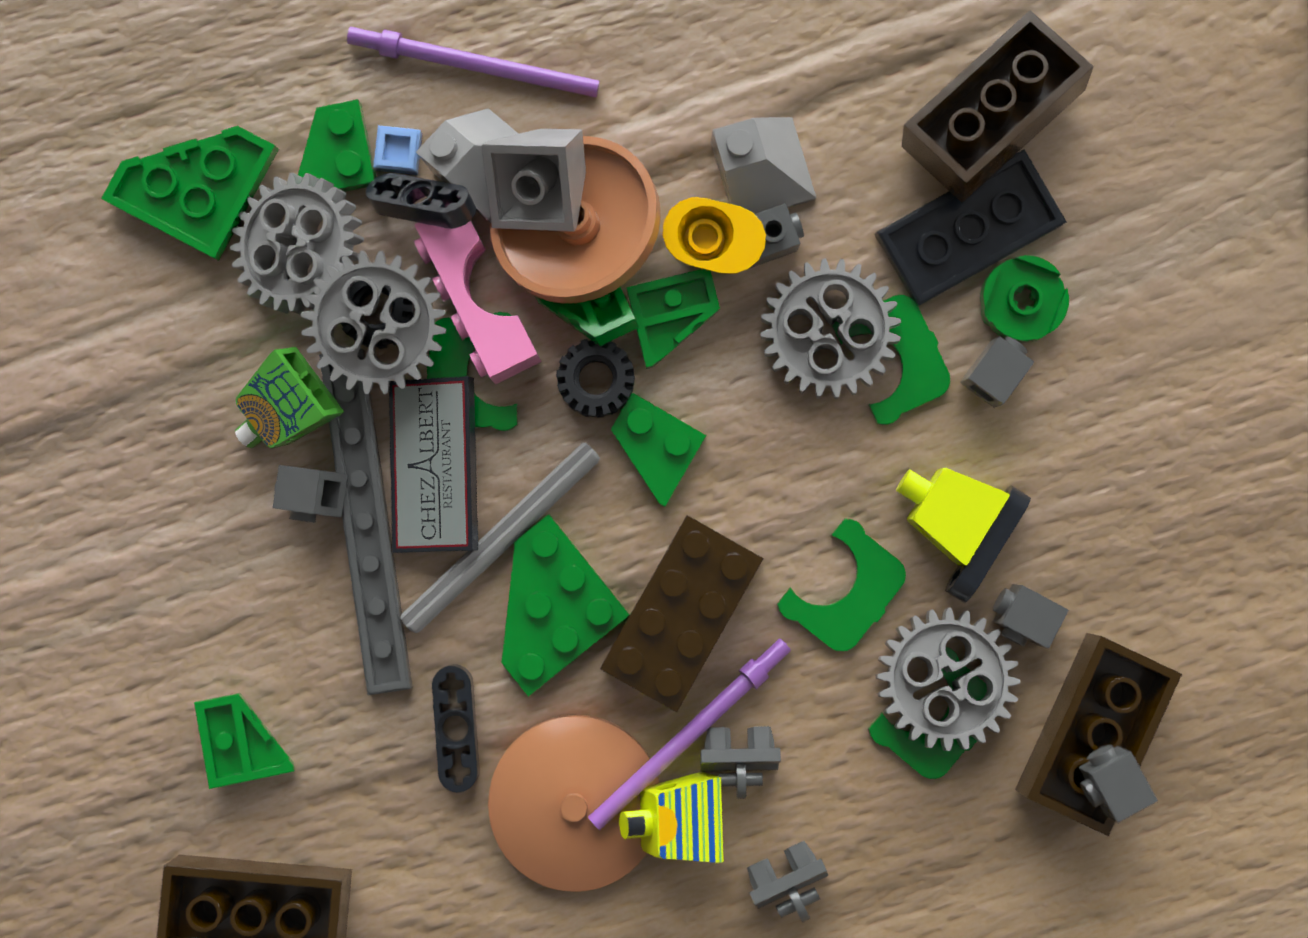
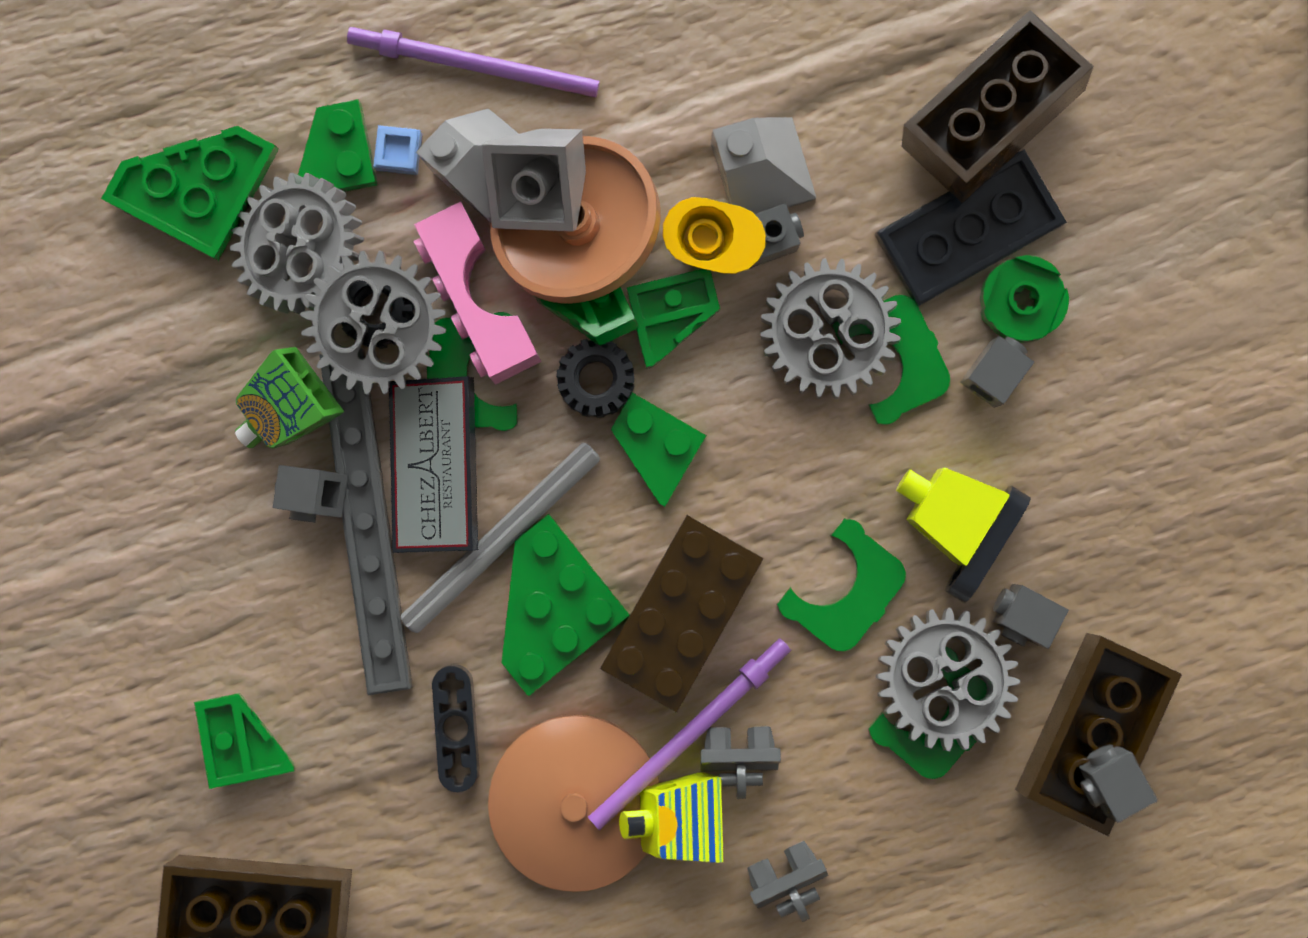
(444, 207): black beam -> none

